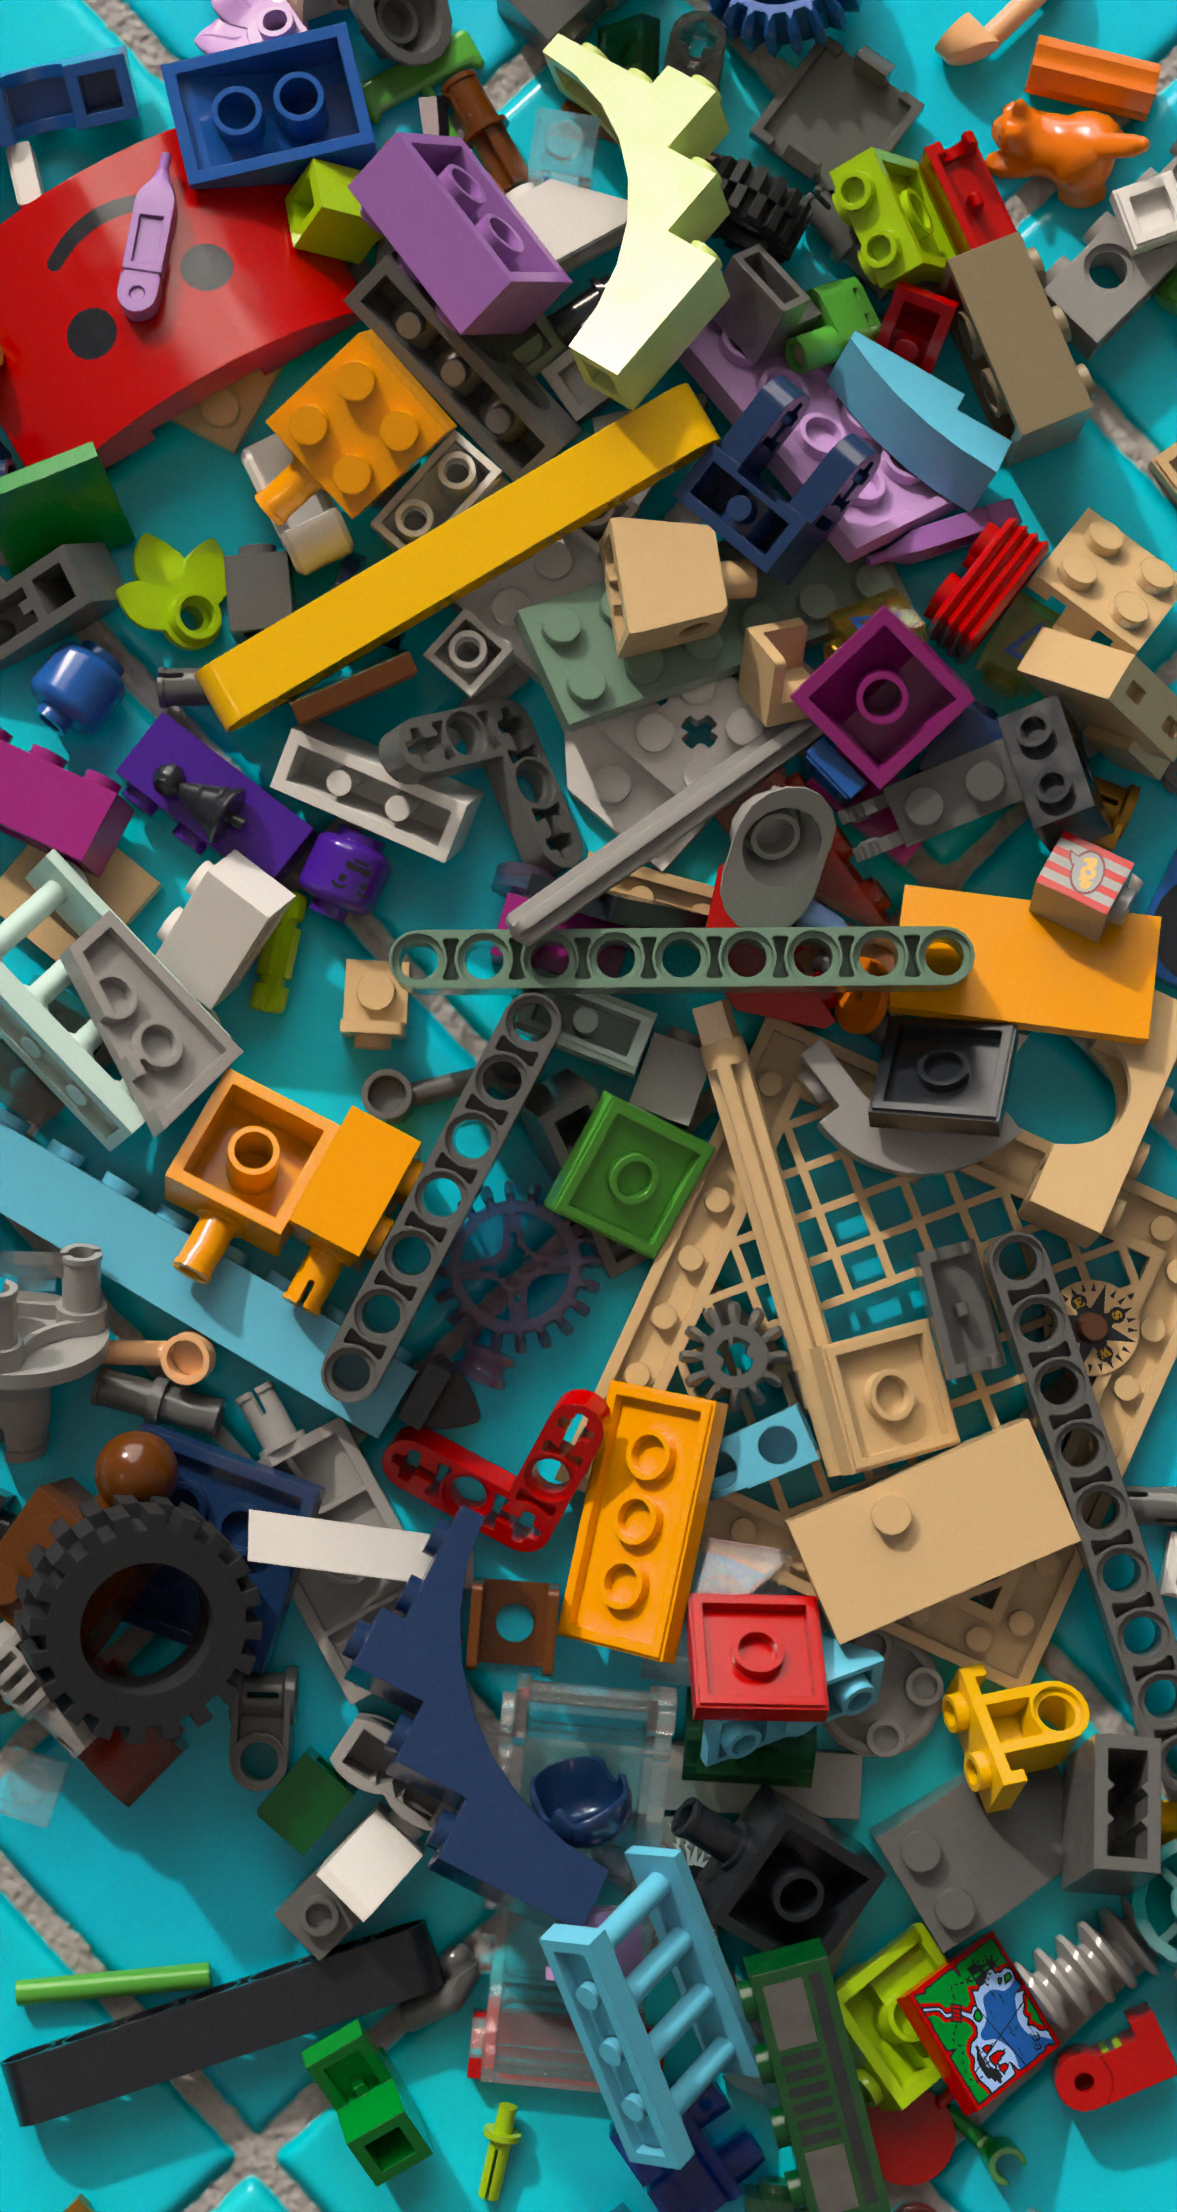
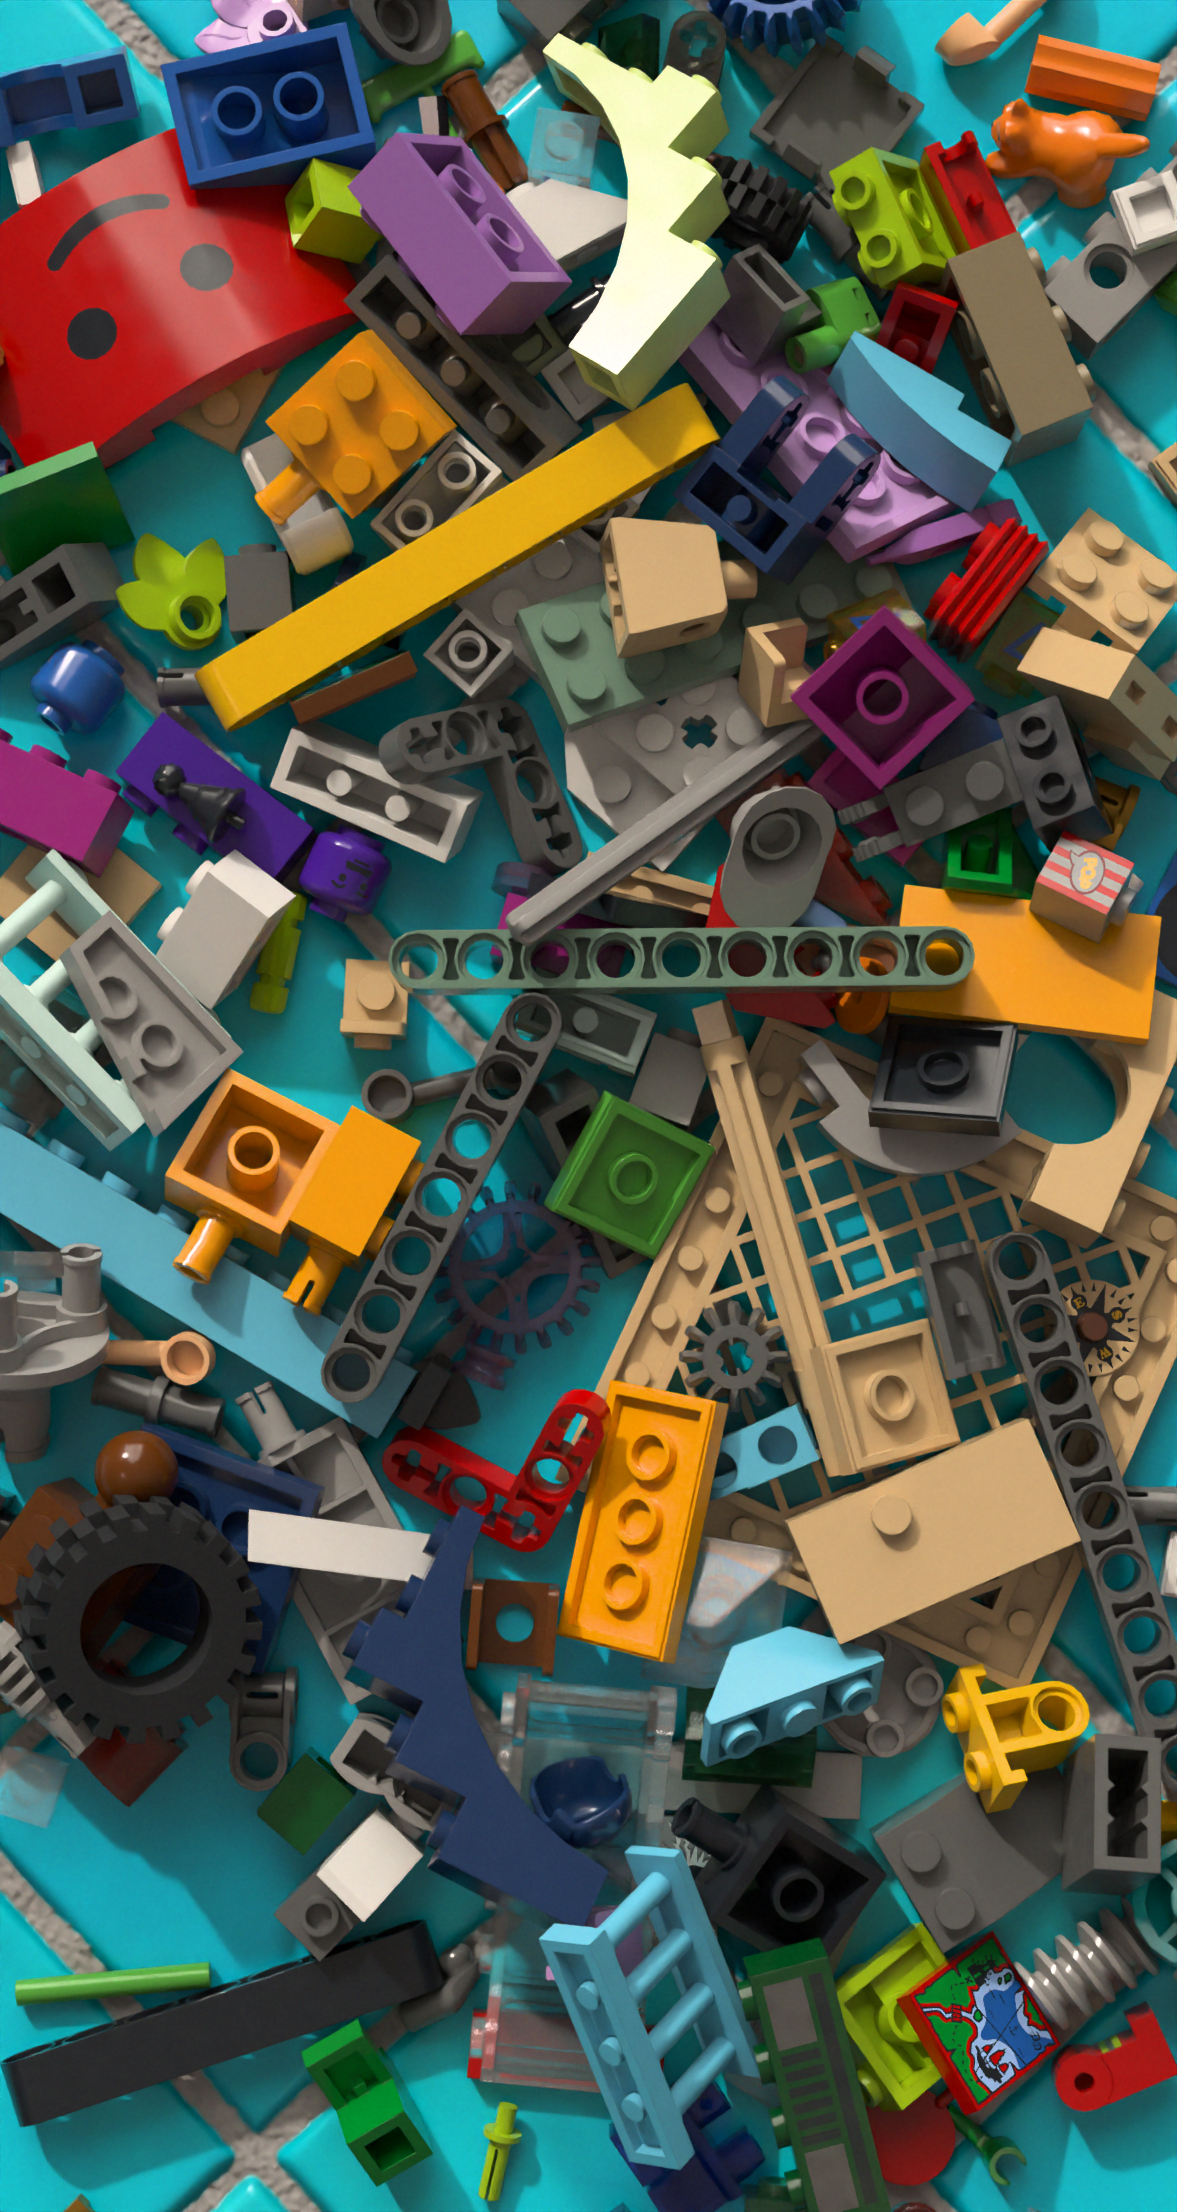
(148, 245): piece -> none
(756, 1658): tile -> none
(833, 773): blue tile -> none
(988, 858): none -> green slope

